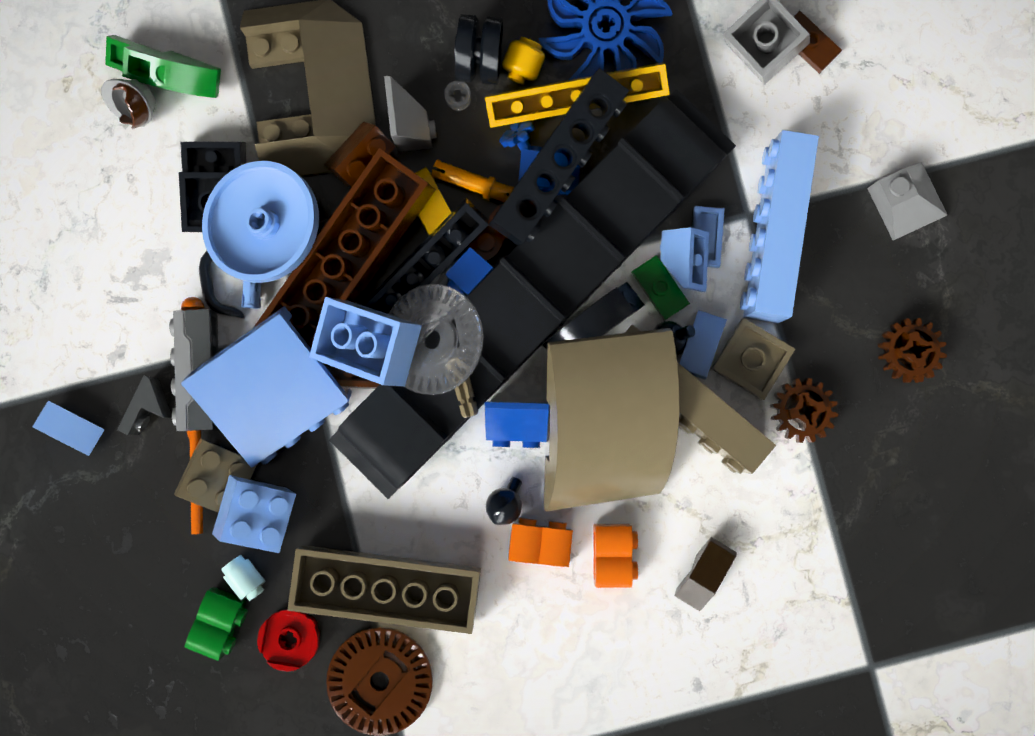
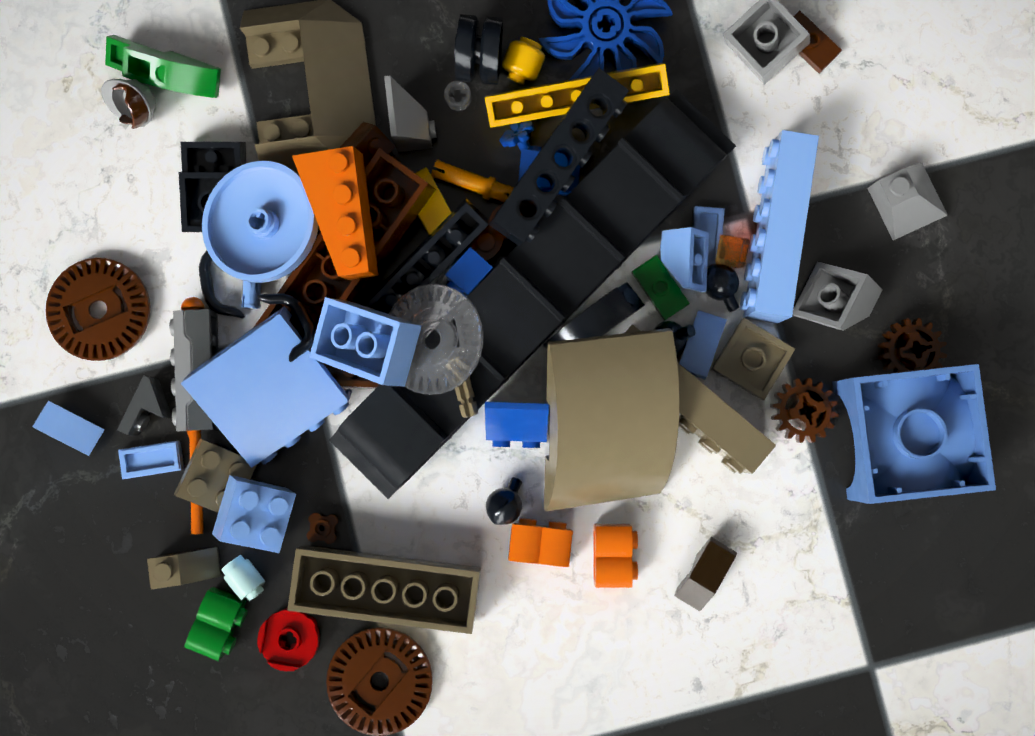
(81, 287): none -> reddish brown piece
(151, 459): none -> light blue tile
(183, 567): none -> dark tan slope
(302, 315): none -> black animal
(328, 534): none -> reddish brown plate
(341, 206): none -> orange wedge
(722, 285): none -> black piece
(732, 251): none -> clear orange slope
(837, 297): none -> light grey slope
(918, 434): none -> medium blue piece

